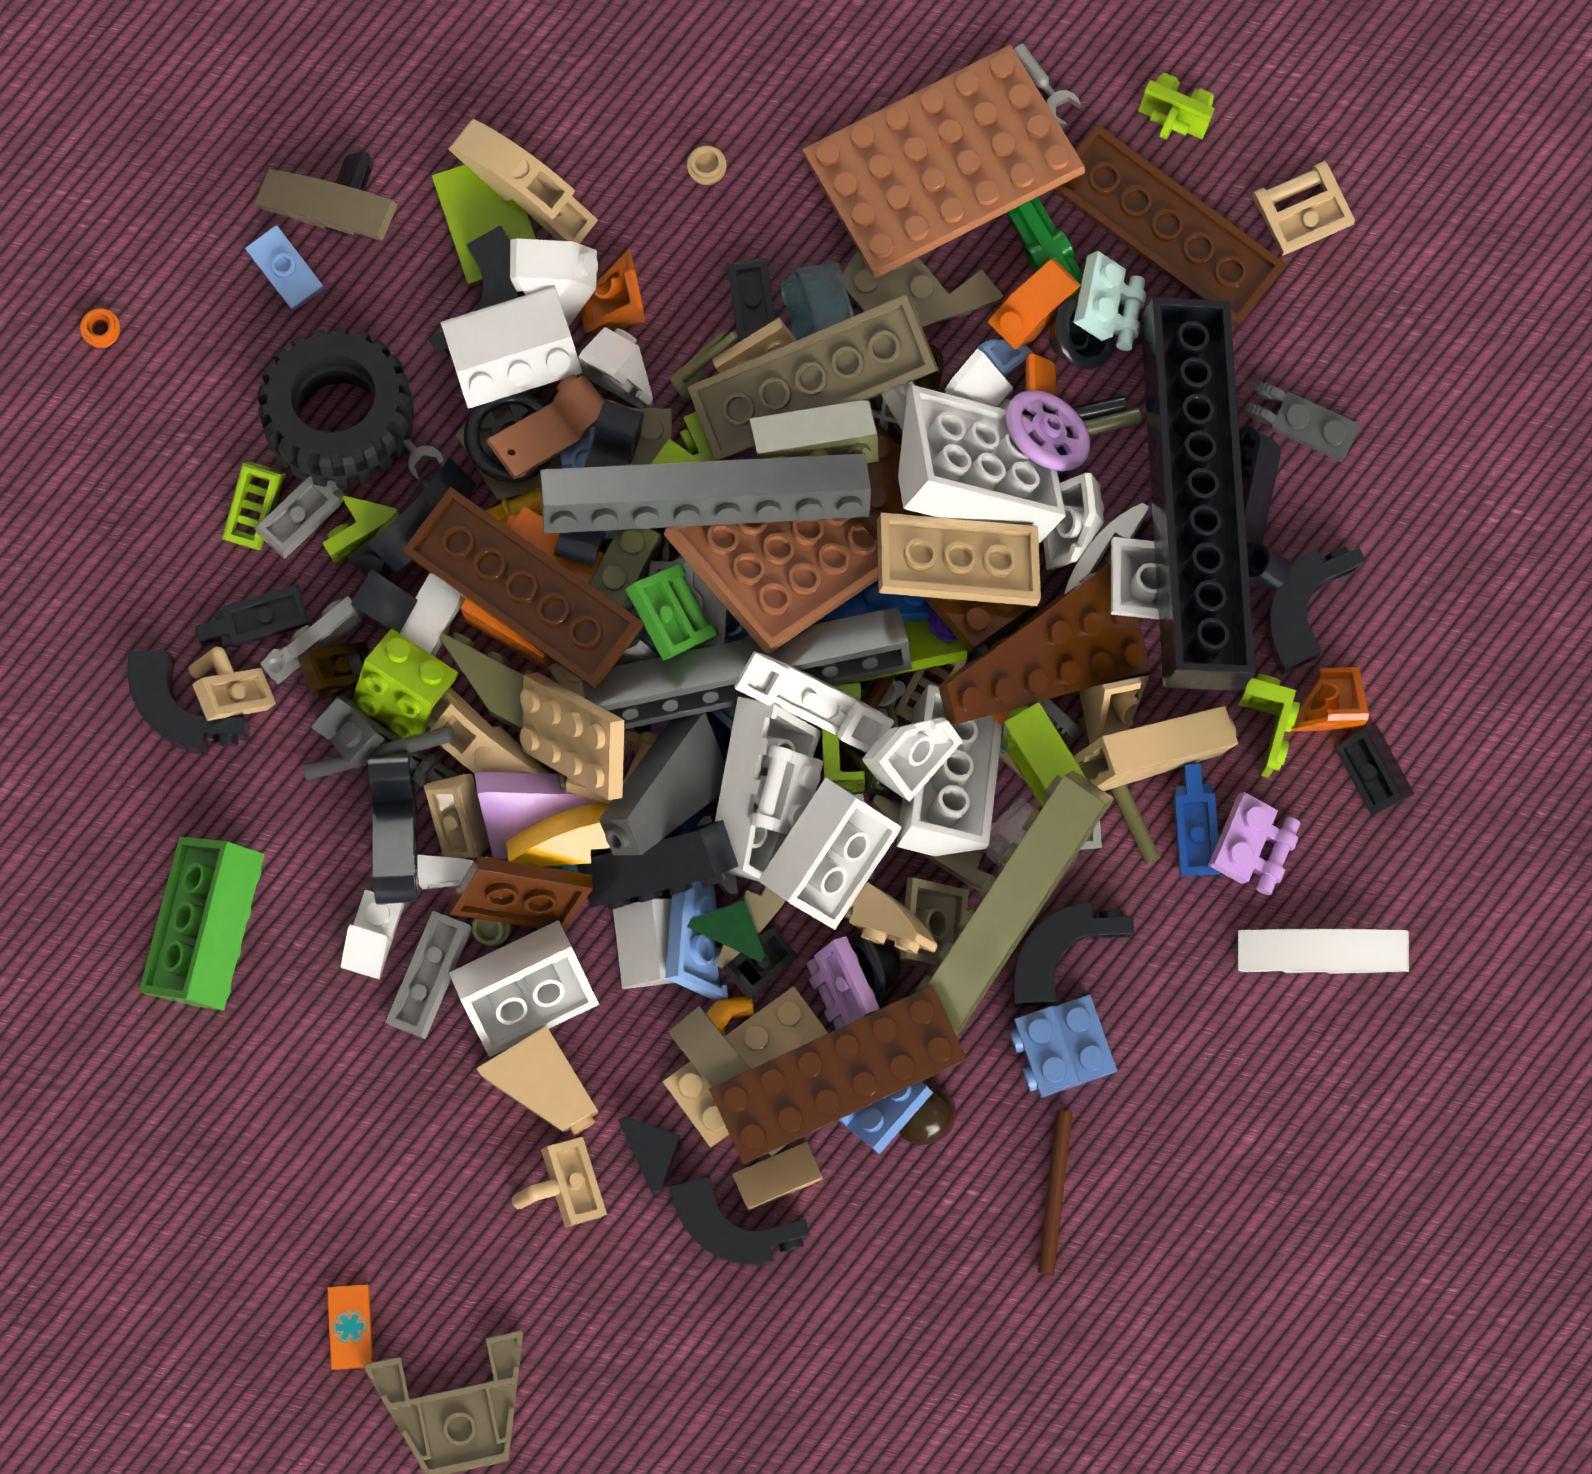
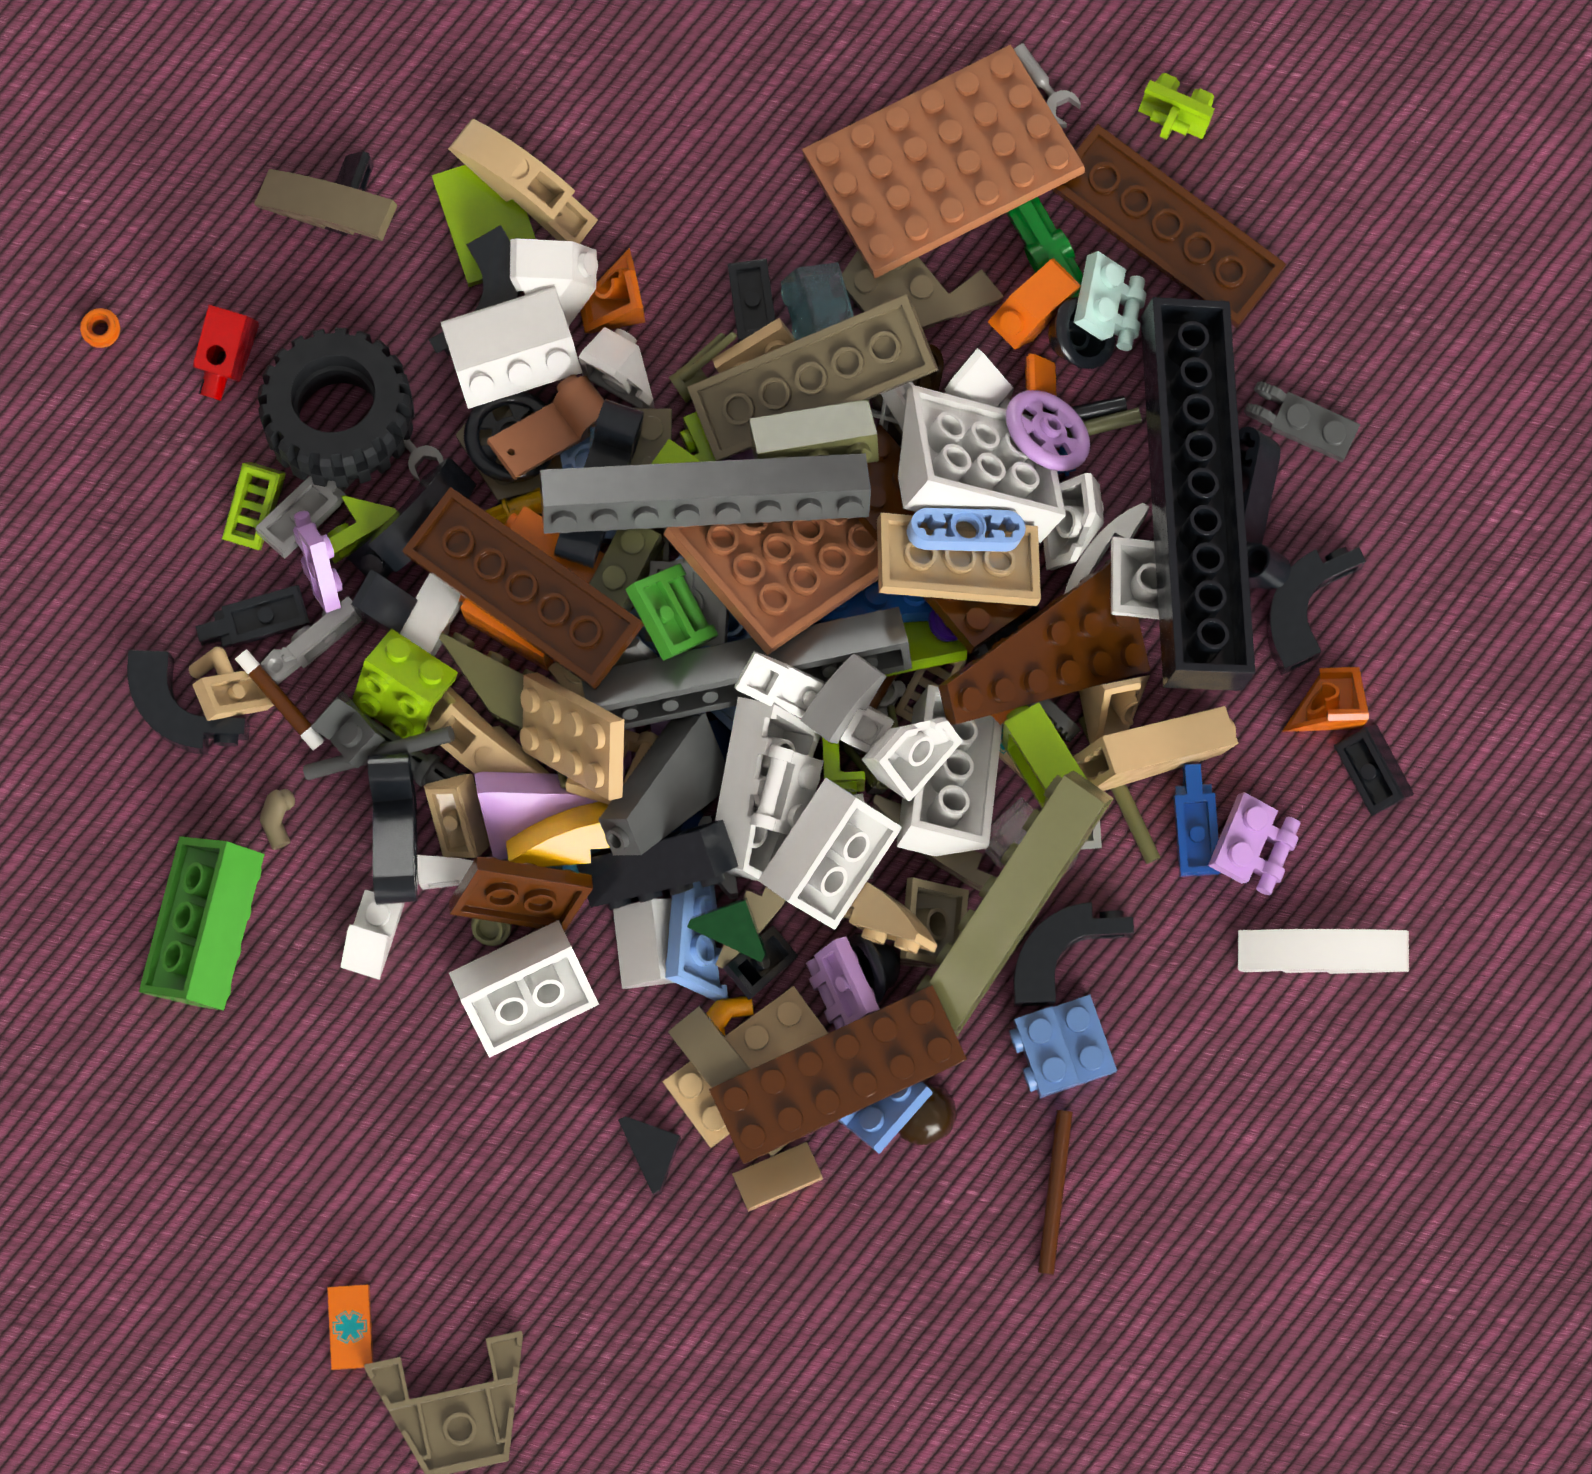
(228, 333): none -> red torso
(272, 814): none -> dark tan arm
(279, 699): none -> reddish brown bar
(284, 268): light blue plate -> none
(316, 562): none -> lavender plate
(333, 668): dark brown slope -> none
(428, 974): light grey plate -> none
(542, 1081): tan slope -> none
(570, 1182): tan plate -> none
(706, 165): tan plate -> none
(721, 1238): black arch -> none
(838, 700): none -> light grey slope
(954, 541): none -> light blue beam
(1004, 356): light blue tile -> none
(1269, 697): lime bracket -> none
(1308, 219): tan plate -> none

